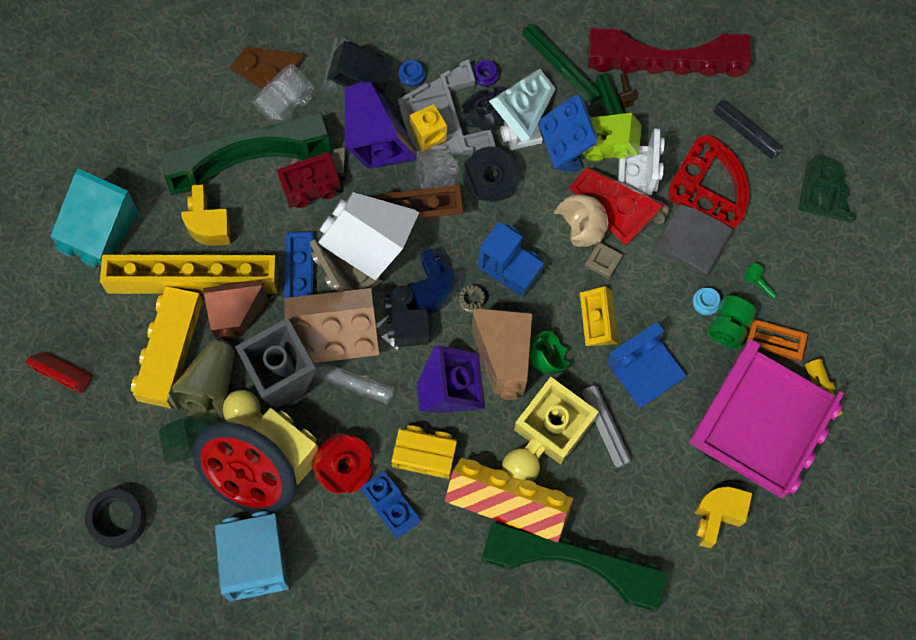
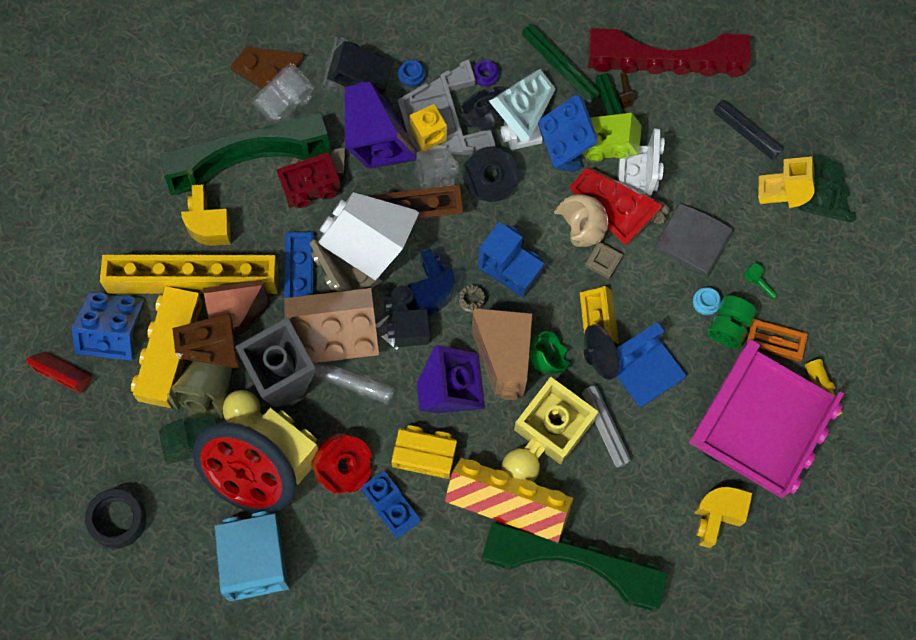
(93, 219): teal slope -> none
(107, 326): none -> blue bracket
(207, 342): none -> reddish brown wing
(601, 352): none -> black dish
(691, 183): red beam -> none
(793, 185): none -> yellow brick

